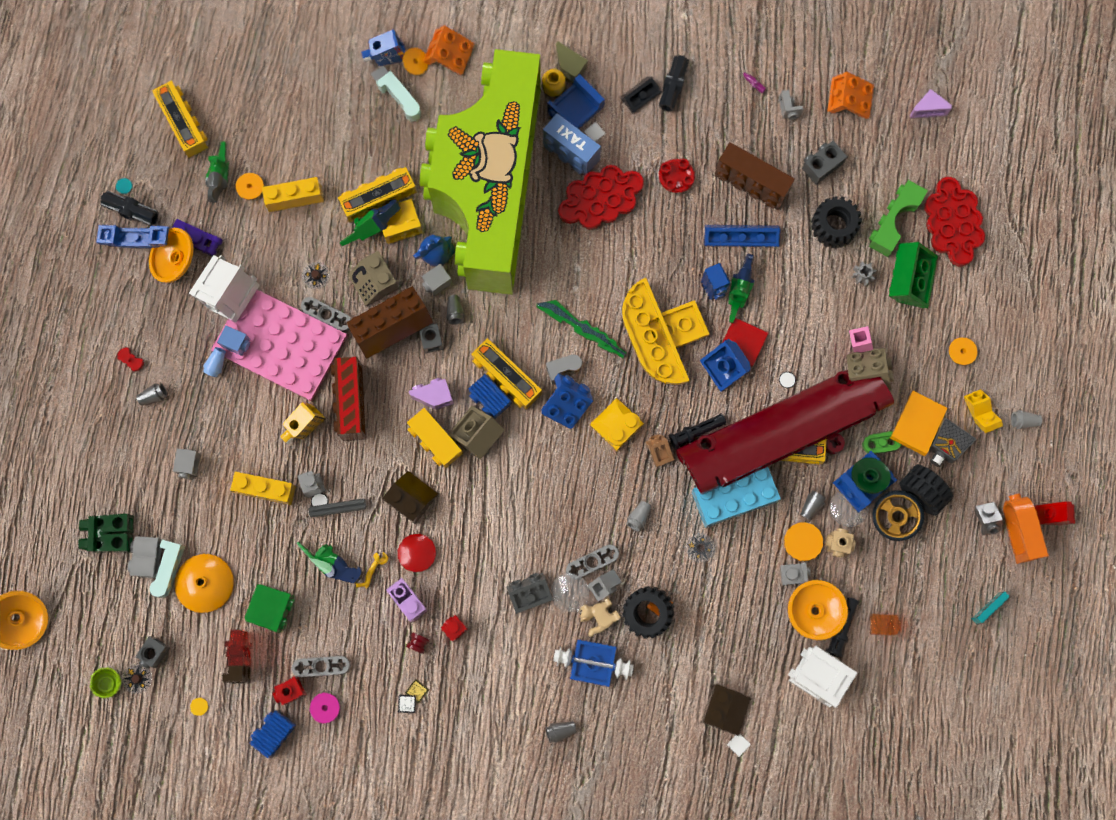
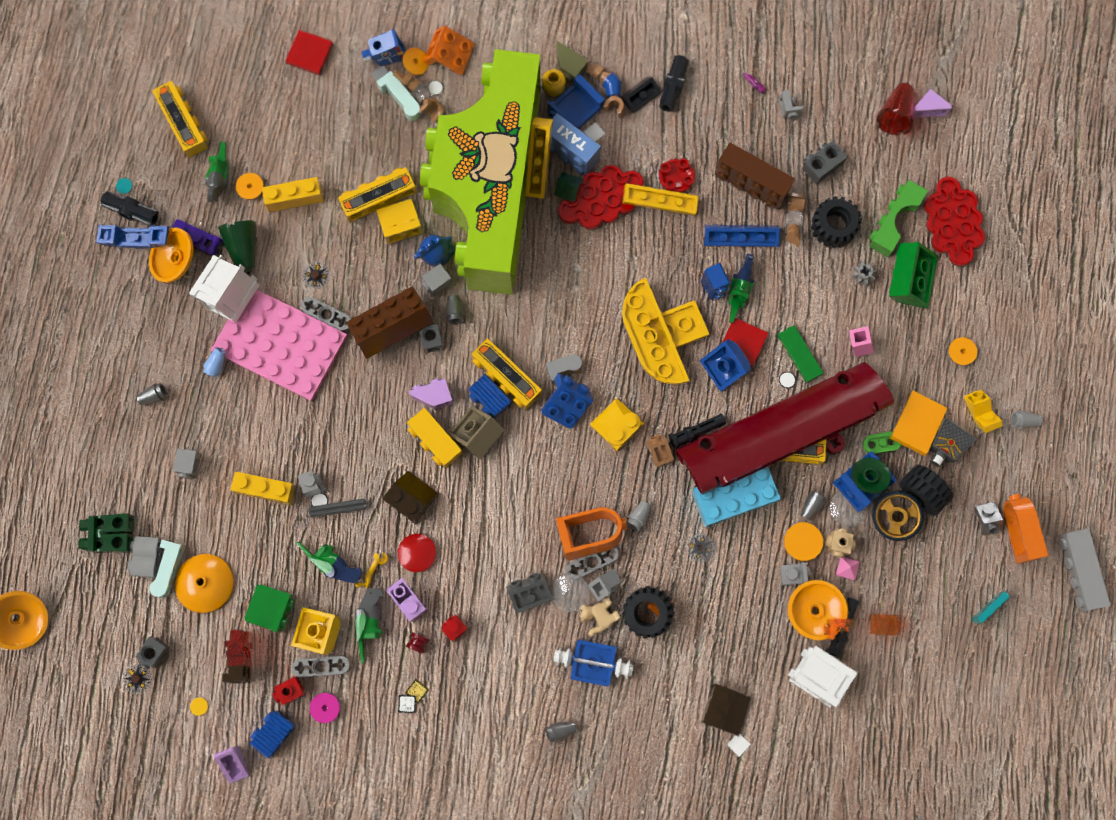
(105, 682): lime hair -> none
(127, 358): red piece -> none
(232, 764): none -> lavender slope
(234, 340): medium blue brick -> none
(240, 242): none -> dark green cone
(301, 422): yellow torso -> none
(309, 52): none -> red tile
(316, 631): none -> yellow slope
(349, 398): reddish brown brick -> none
(367, 619): none -> animal
(372, 222): animal -> none
(372, 279): dark tan slope -> none
(422, 94): none -> medium nougat piece
(435, 87): none -> white sticker
(539, 157): none -> yellow brick
(565, 522): none -> orange window
(567, 186): none -> clear green panel
(583, 328): green sword -> none
(612, 87): none -> medium nougat piece
(660, 199): none -> yellow plate
(794, 218): none -> medium nougat piece
(800, 354): none -> green tile
(841, 624): none -> clear orange bracket
(847, 568): none -> bright pink slope
(850, 94): orange bracket -> none
(870, 365): dark tan bracket -> none
(898, 111): none -> clear red cone
(1056, 513): red brick -> none
(1084, 570): none -> light grey brick

